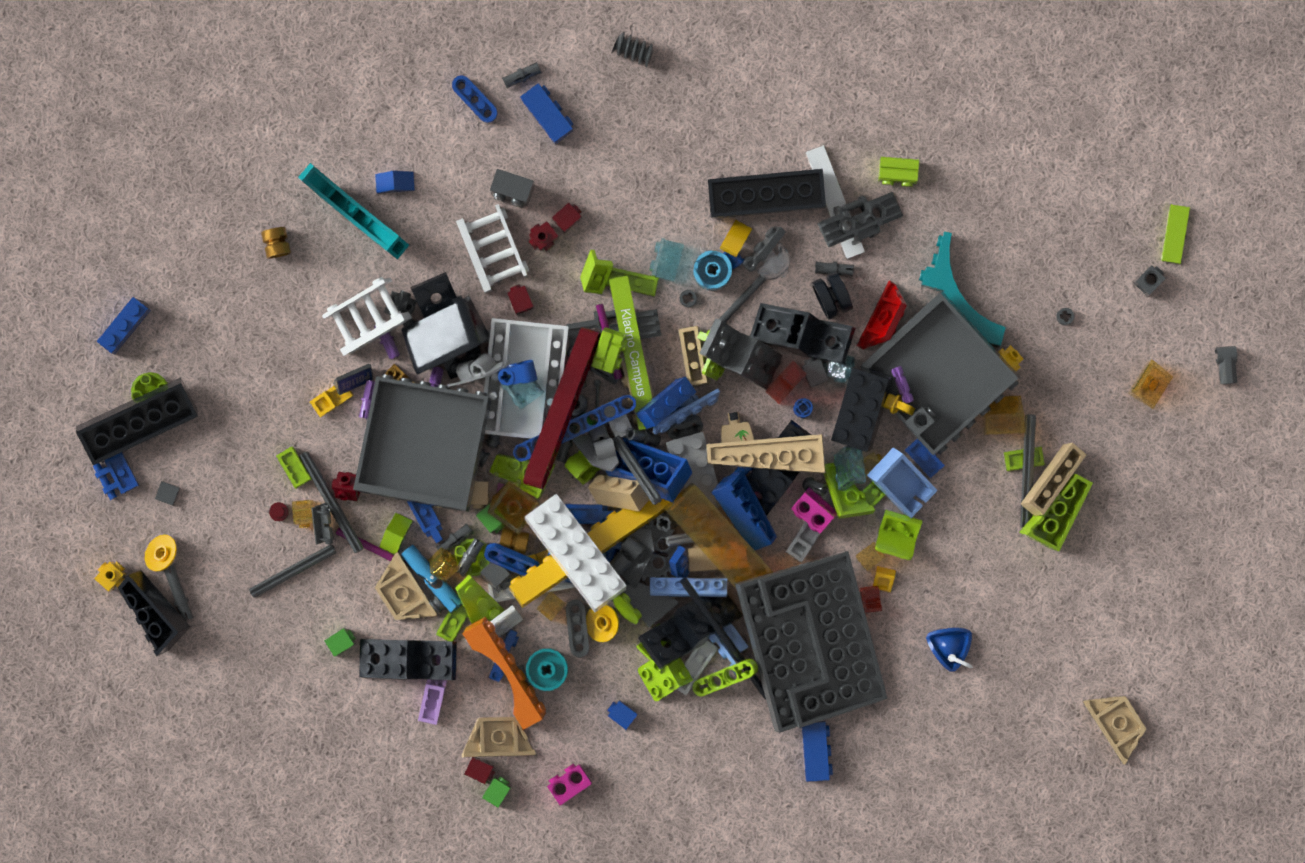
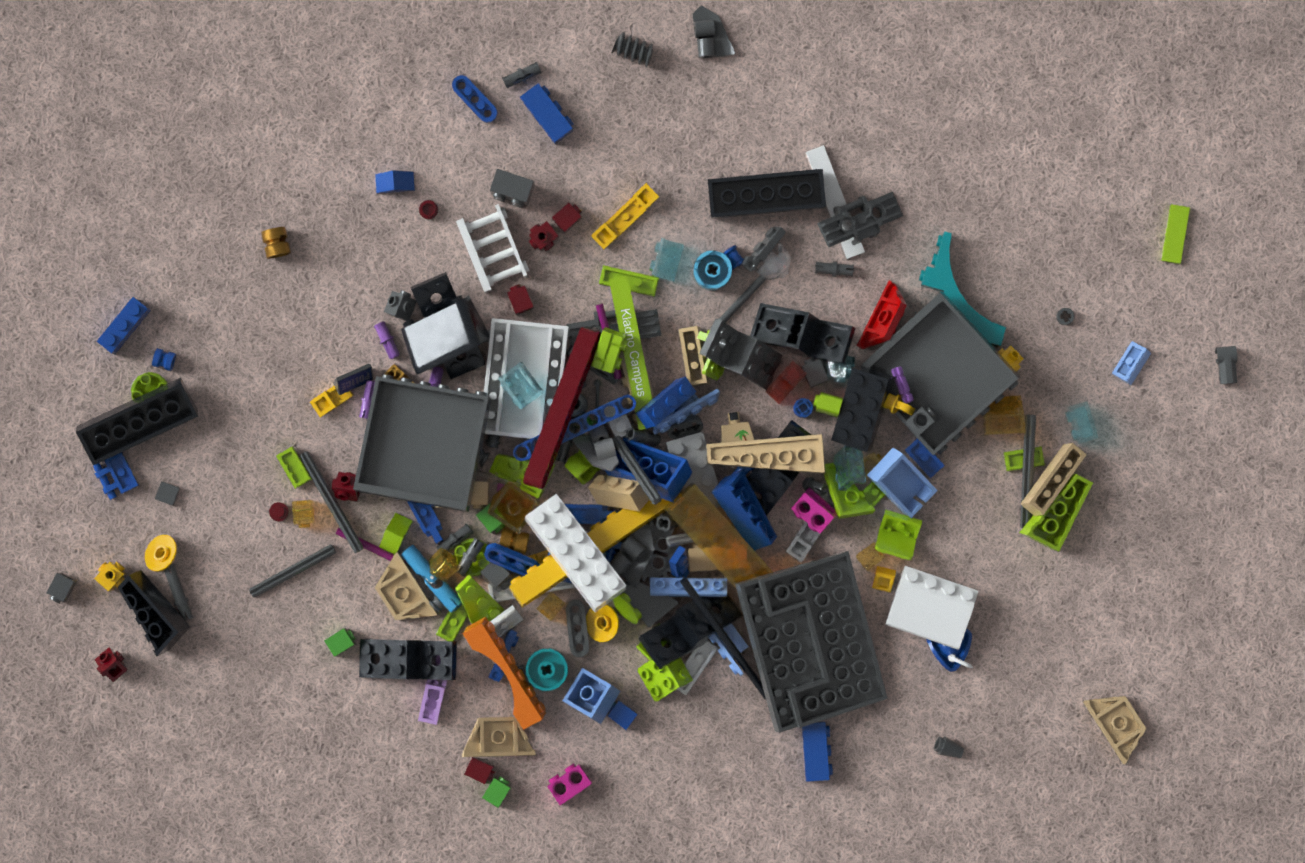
(61, 588): none -> dark grey brick
(111, 664): none -> dark red brick
(163, 359): none -> blue wheel
(321, 524): dark grey hinge -> none
(353, 211): teal arch -> none
(366, 334): white fence -> none
(428, 209): none -> dark red plate
(476, 369): light grey panel -> none
(518, 373): blue piece -> none
(591, 695): none -> medium blue brick
(595, 274): lime panel -> none
(625, 216): none -> yellow slope
(689, 304): dark grey bush -> none
(710, 34): none -> dark grey panel
(726, 680): lime beam -> none
(735, 238): yellow slope -> none
(827, 404): none -> lime brick
(832, 295): black wheel -> none
(871, 599): clear red panel -> none
(898, 171): lime brick -> none
(931, 607): none -> white slope
(946, 747): none -> dark grey cone
(1081, 422): none -> clear light blue brick
(1131, 363): none -> light blue slope
(1145, 287): dark grey brick -> none
(1150, 384): clear yellow slope -> none

